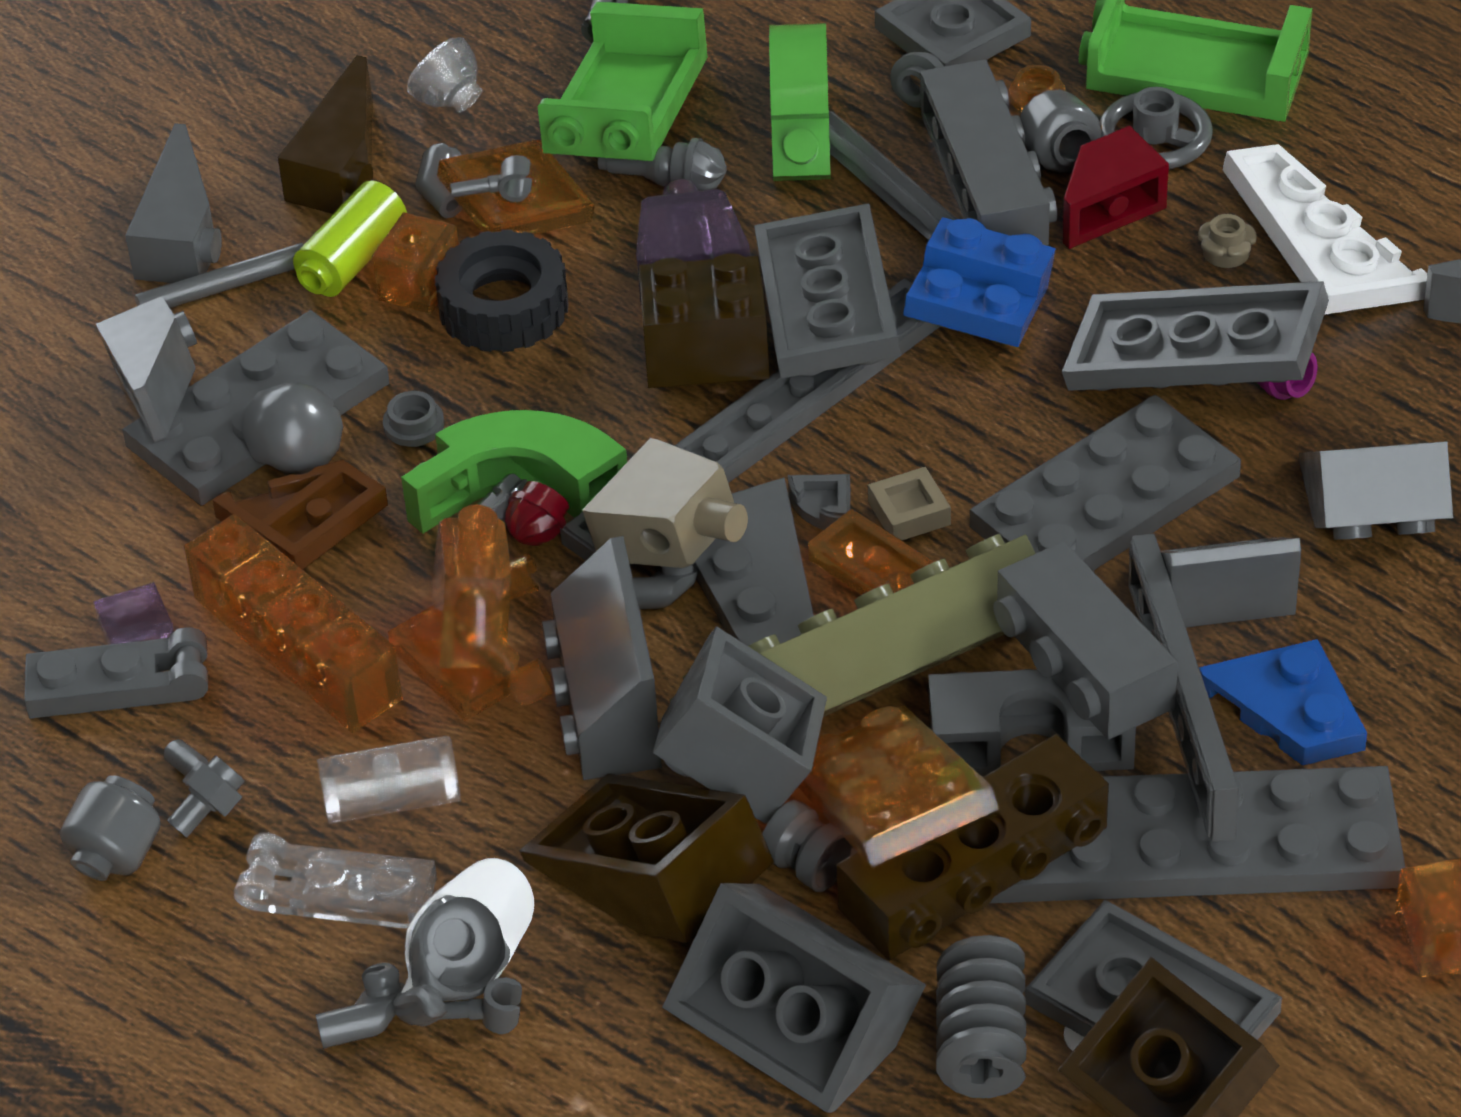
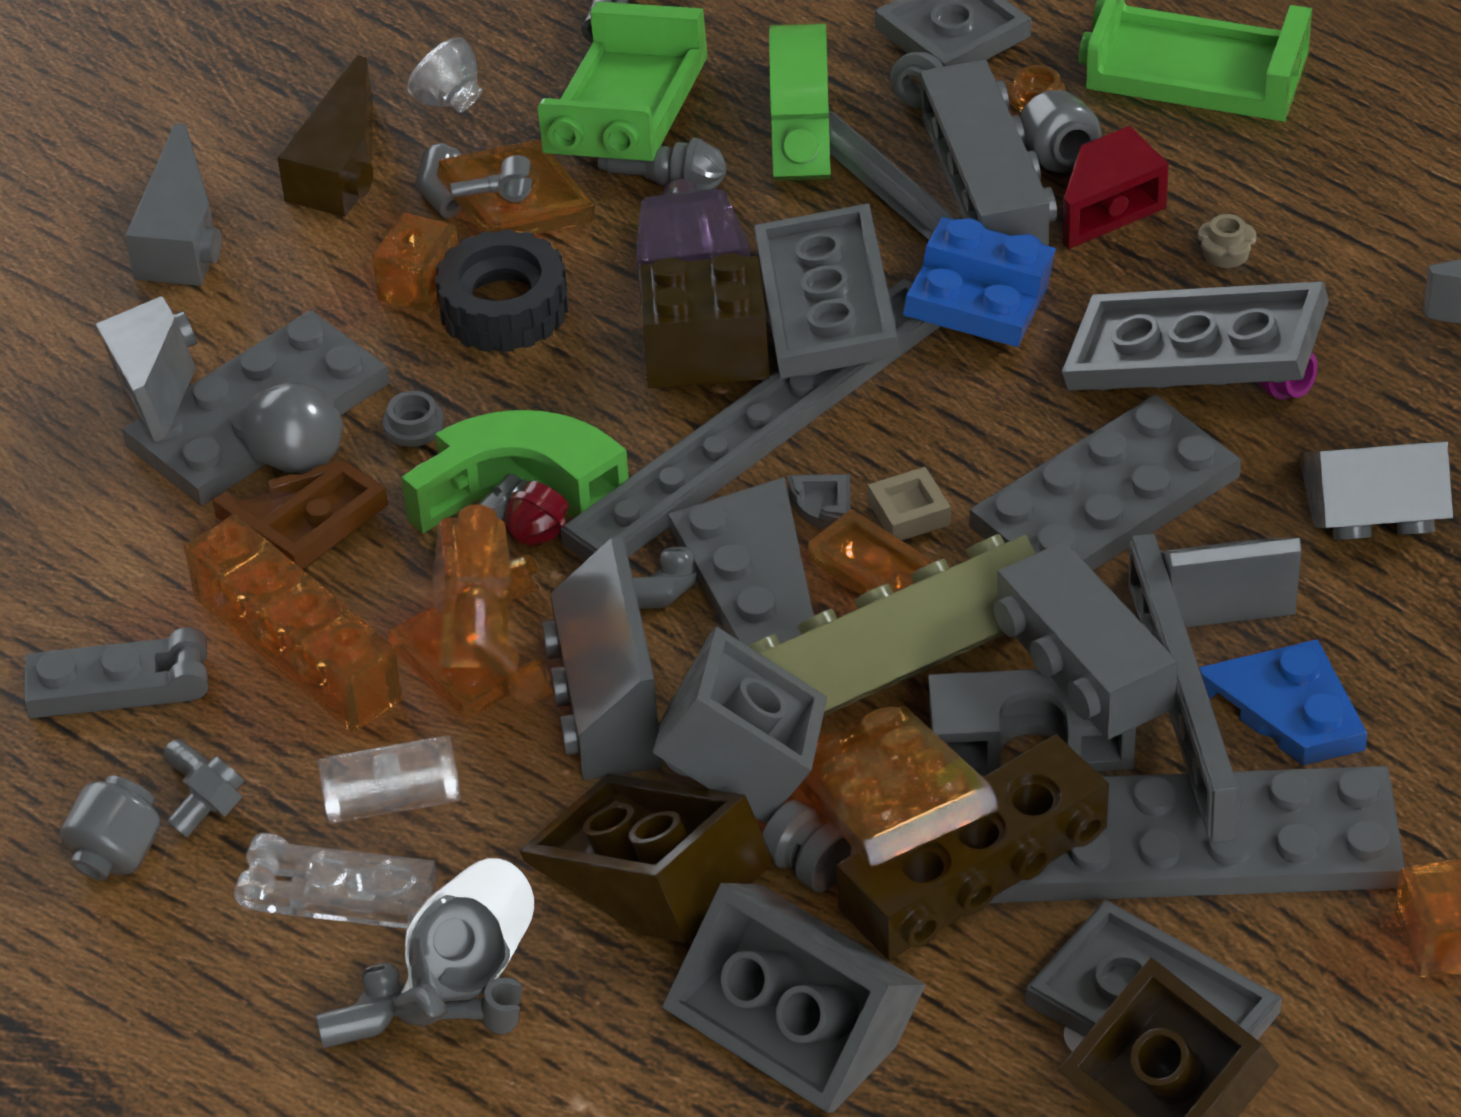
(134, 616): clear purple tile -> none
(223, 278): dark grey bar -> none
(347, 239): lime brick -> none
(666, 507): dark tan torso -> none
(981, 1016): dark grey piece -> none
(1157, 122): dark grey piece -> none
(1320, 235): white wing -> none

